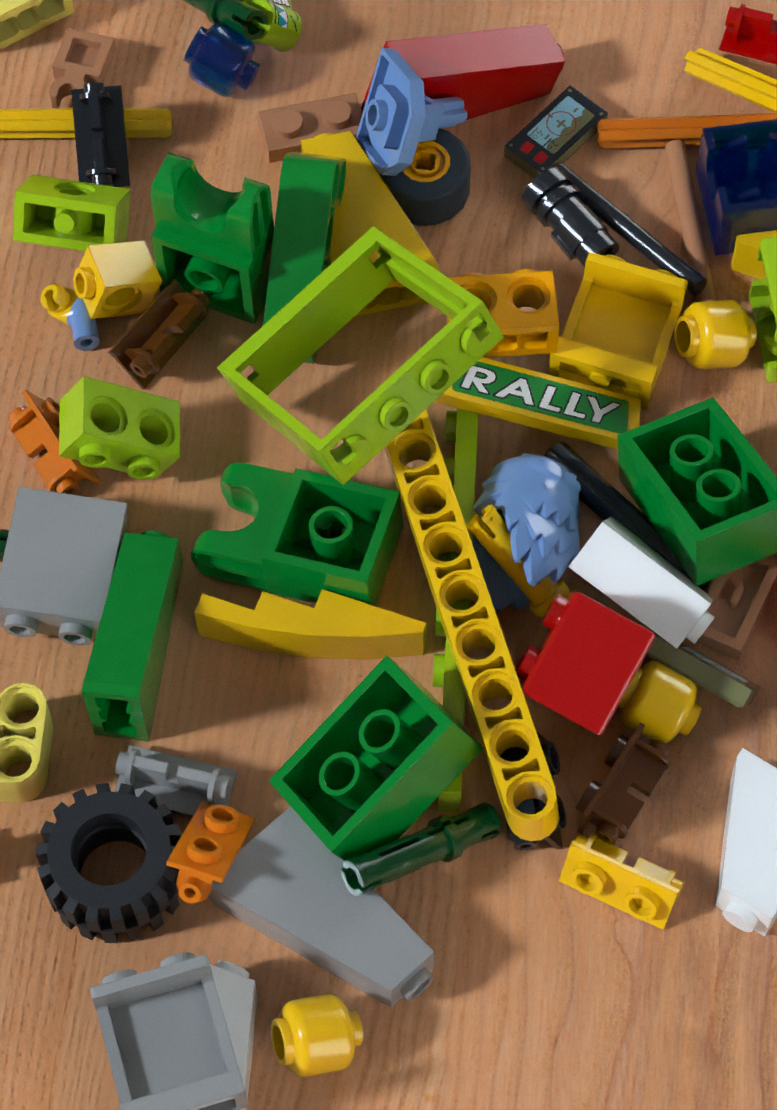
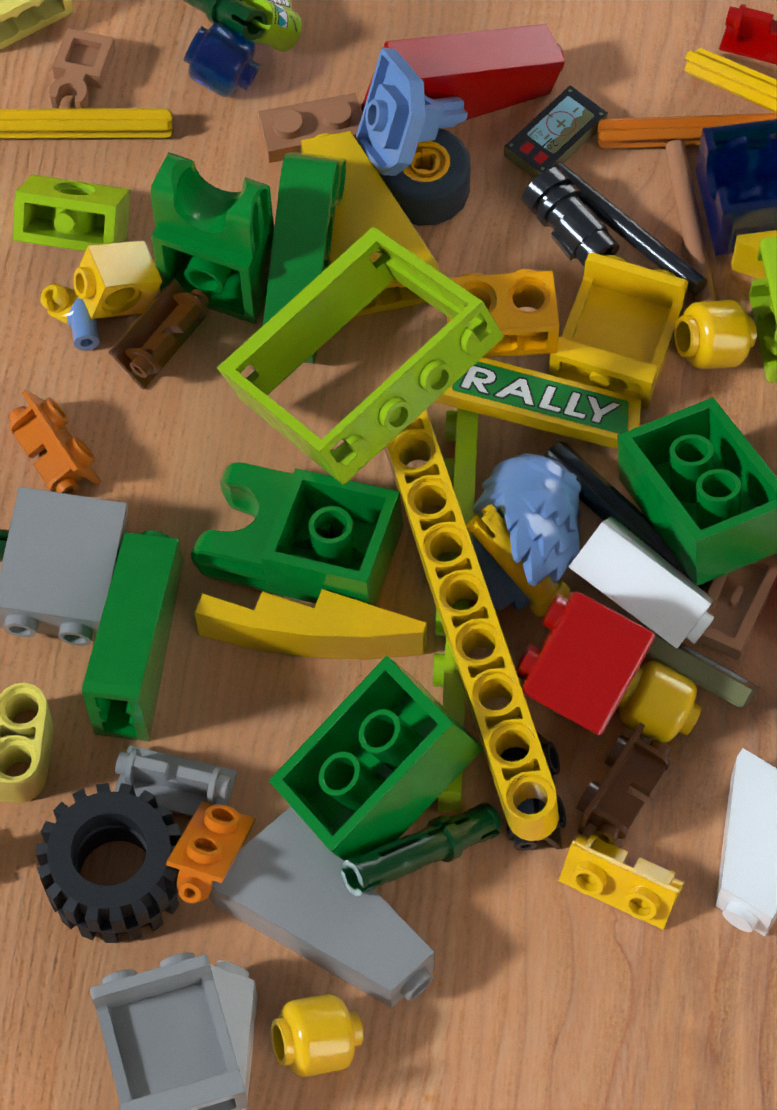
(100, 135): black hinge -> none
(119, 428): lime brick -> none

